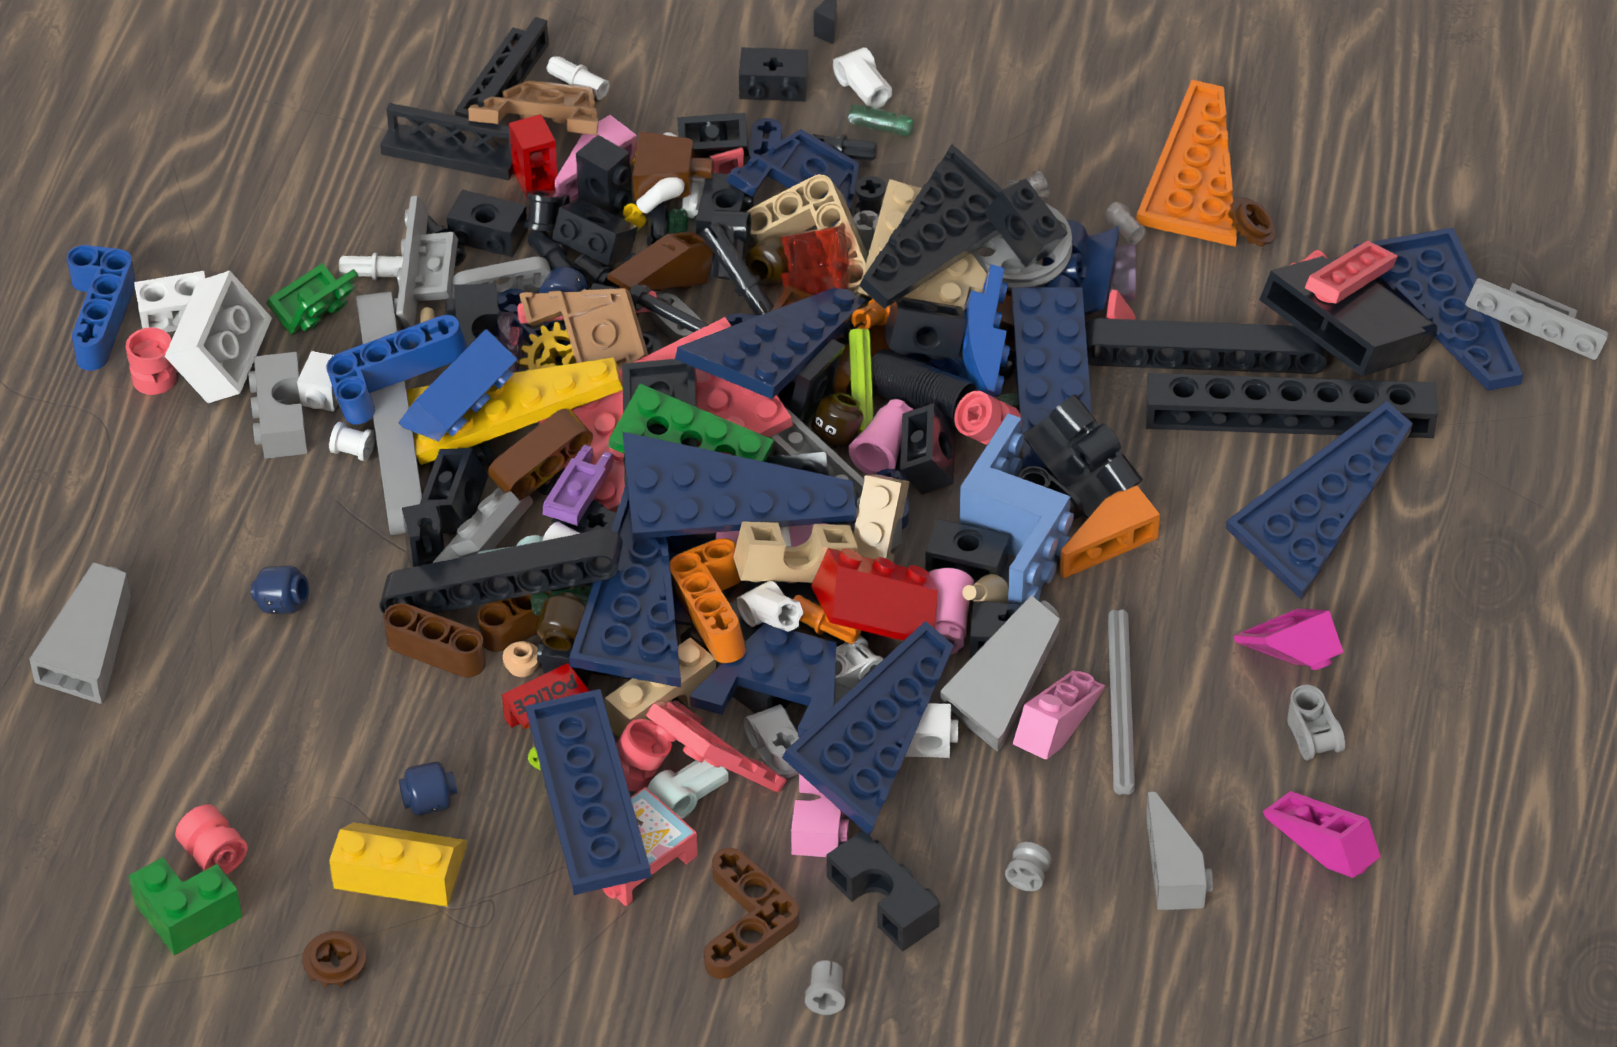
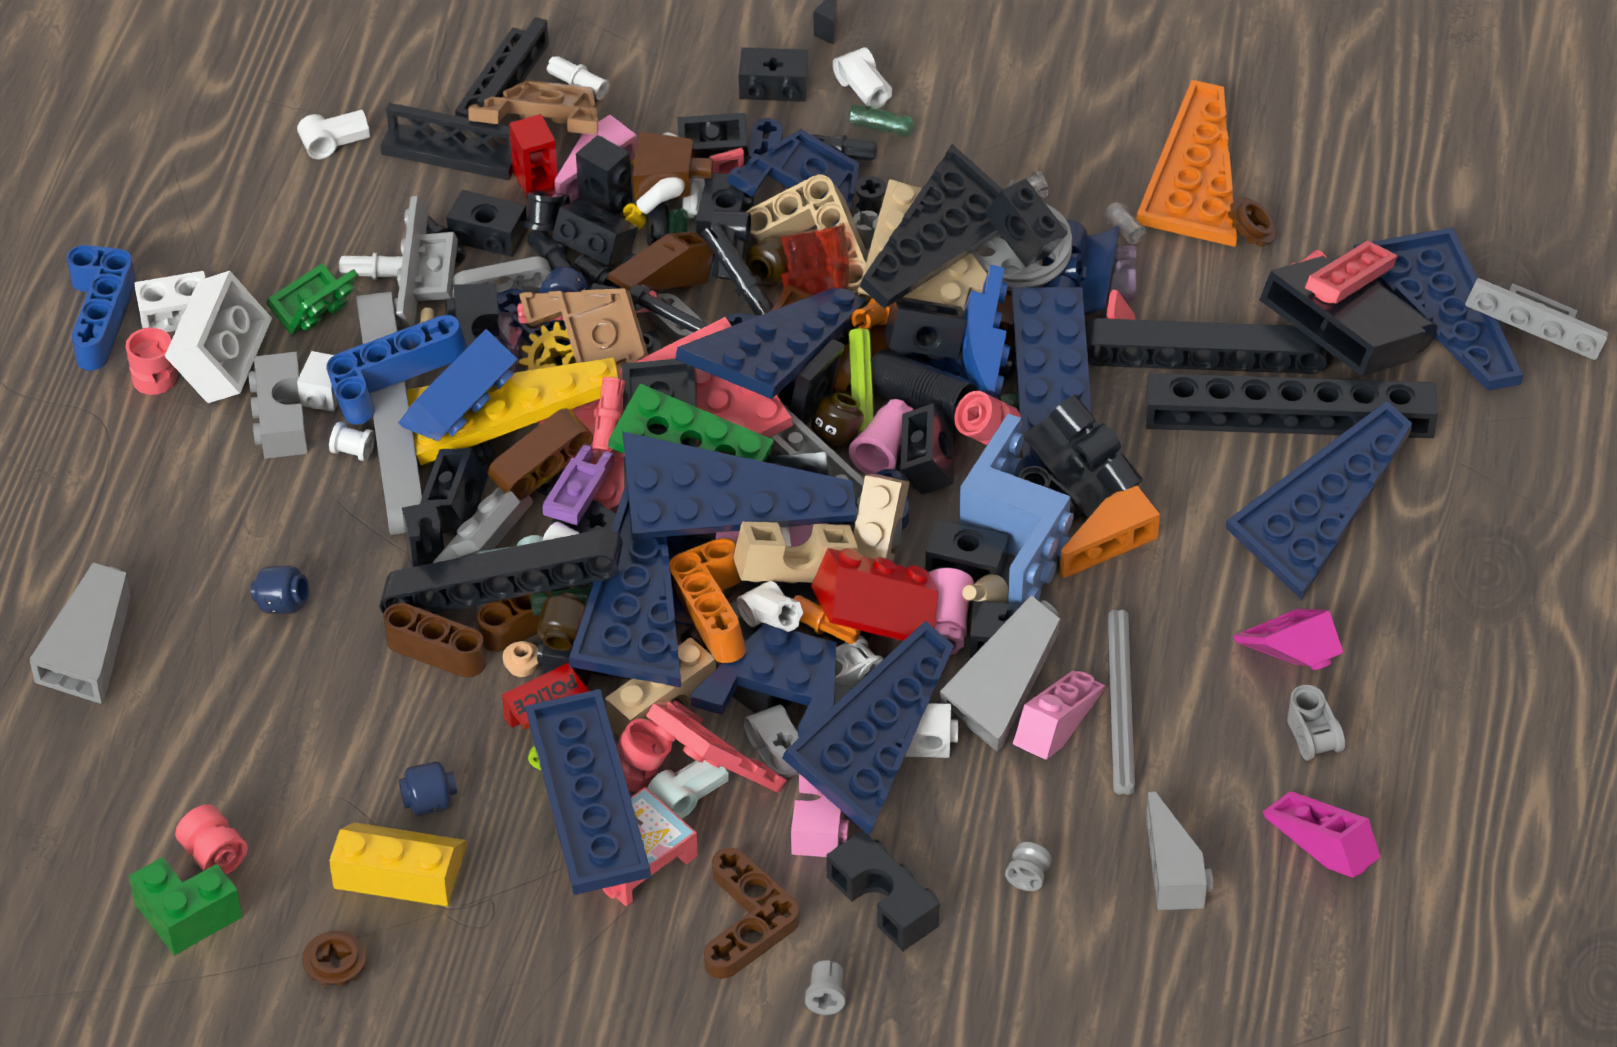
(323, 135): none -> white piece
(608, 413): none -> coral pin

